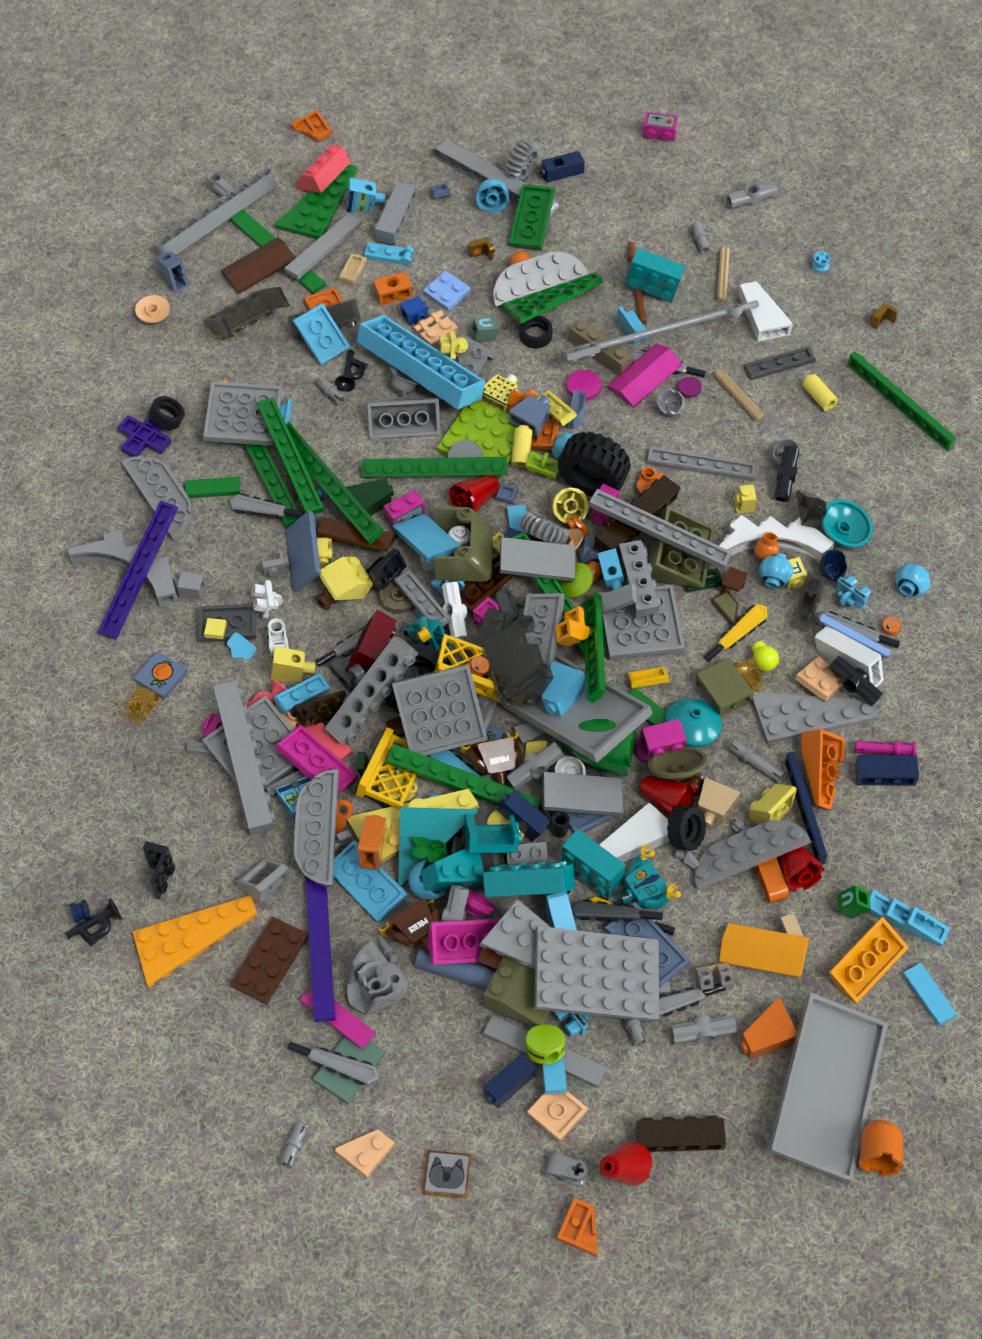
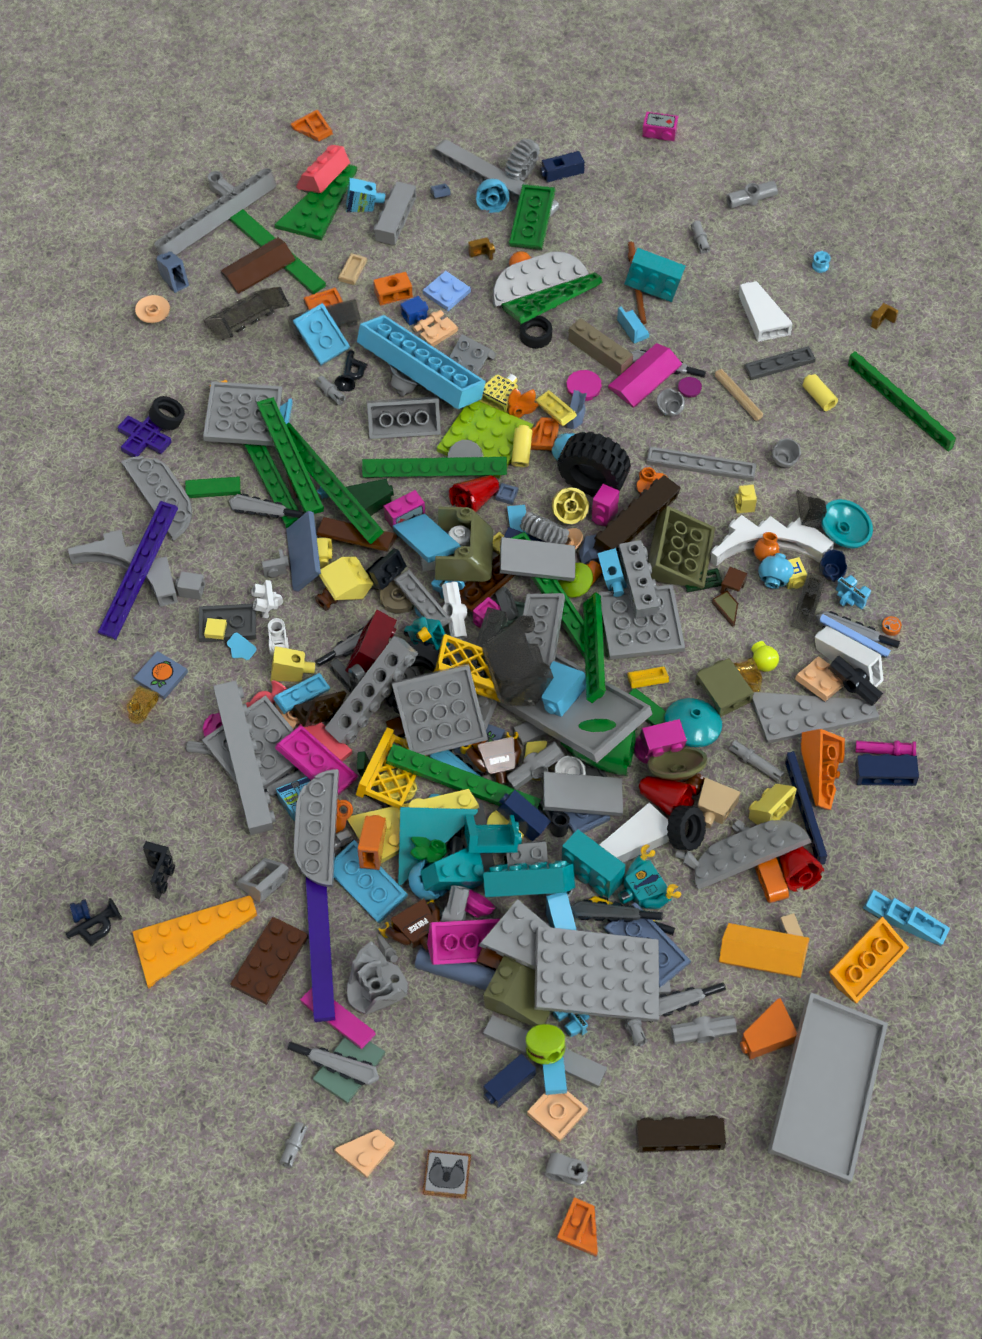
(323, 246): light grey tile -> none
(389, 253): medium azure plate -> none
(449, 344): light yellow hips -> none
(479, 665): orange tile -> none
(484, 328): sand green brick -> none
(531, 413): sand blue torso -> none
(542, 464): lime hips -> none
(573, 628): light orange brick -> none
(575, 522): orange arm -> none
(590, 349): light grey bar -> none
(618, 598): light grey tile -> none
(627, 1164): red cone -> none
(660, 529): light grey plate -> none
(721, 971): flat silver piece -> none
(723, 274): tan axle -> none
(746, 624): yellow sword -> none
(786, 473): black piece -> none
(853, 901): green brick -> none
(881, 1148): orange cylinder -> none
(911, 577): medium azure plant -> none
(929, 994): medium azure tile -> none

